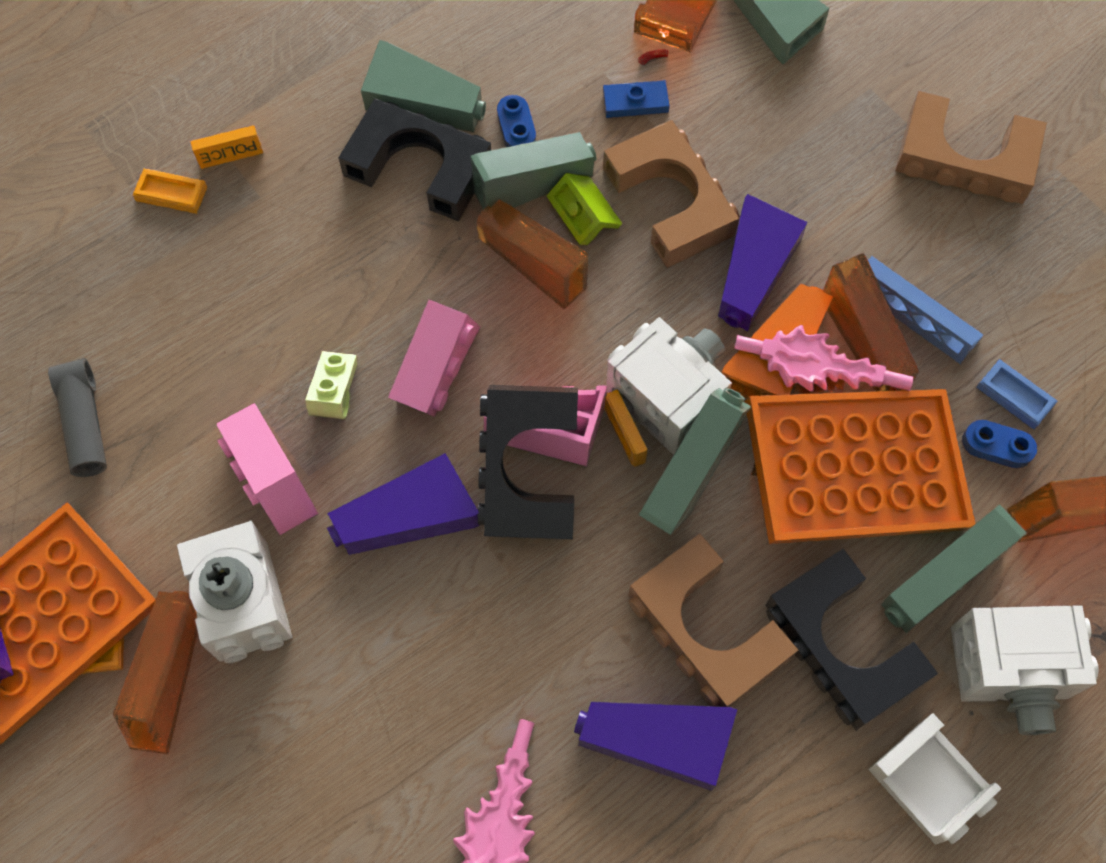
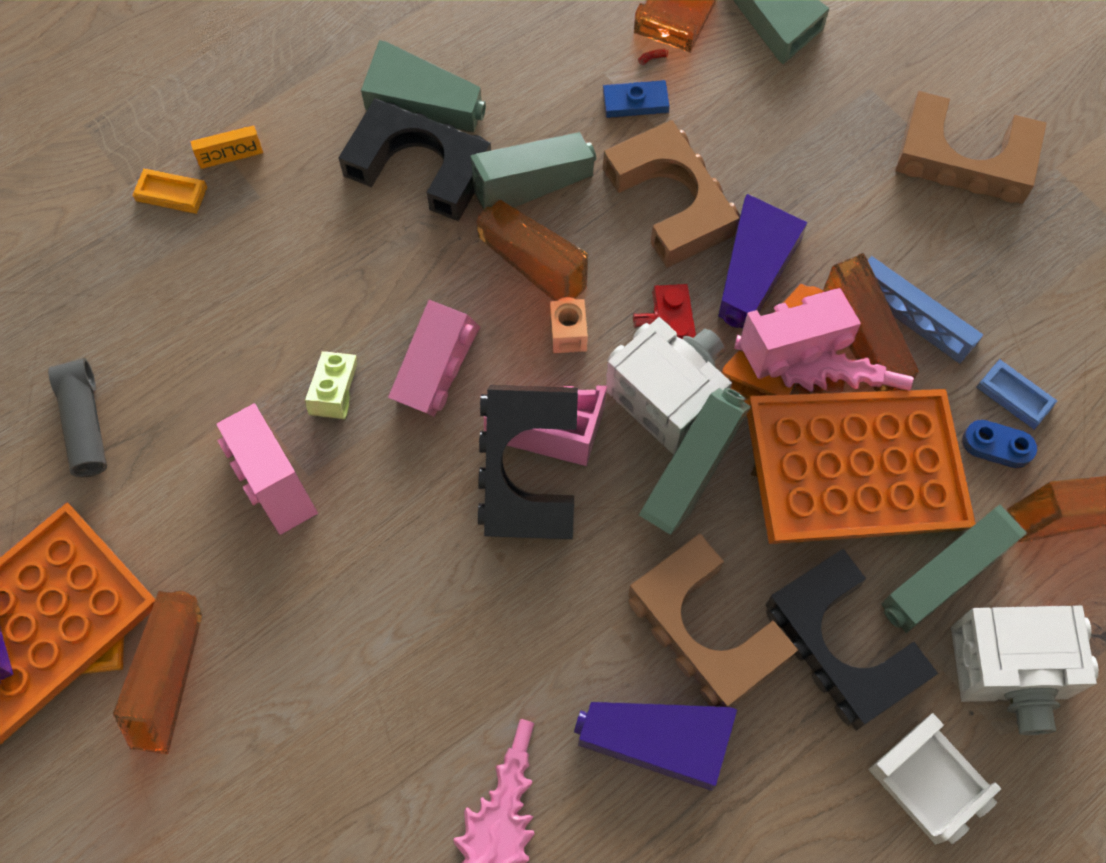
(234, 592): white piece -> none
(405, 510): dark purple slope -> none
(515, 121): blue plate -> none
(568, 338): none -> light nougat brick
(582, 207): lime panel -> none
(625, 428): light orange tile -> none
(673, 307): none -> red plate
(798, 333): none -> bright pink wedge

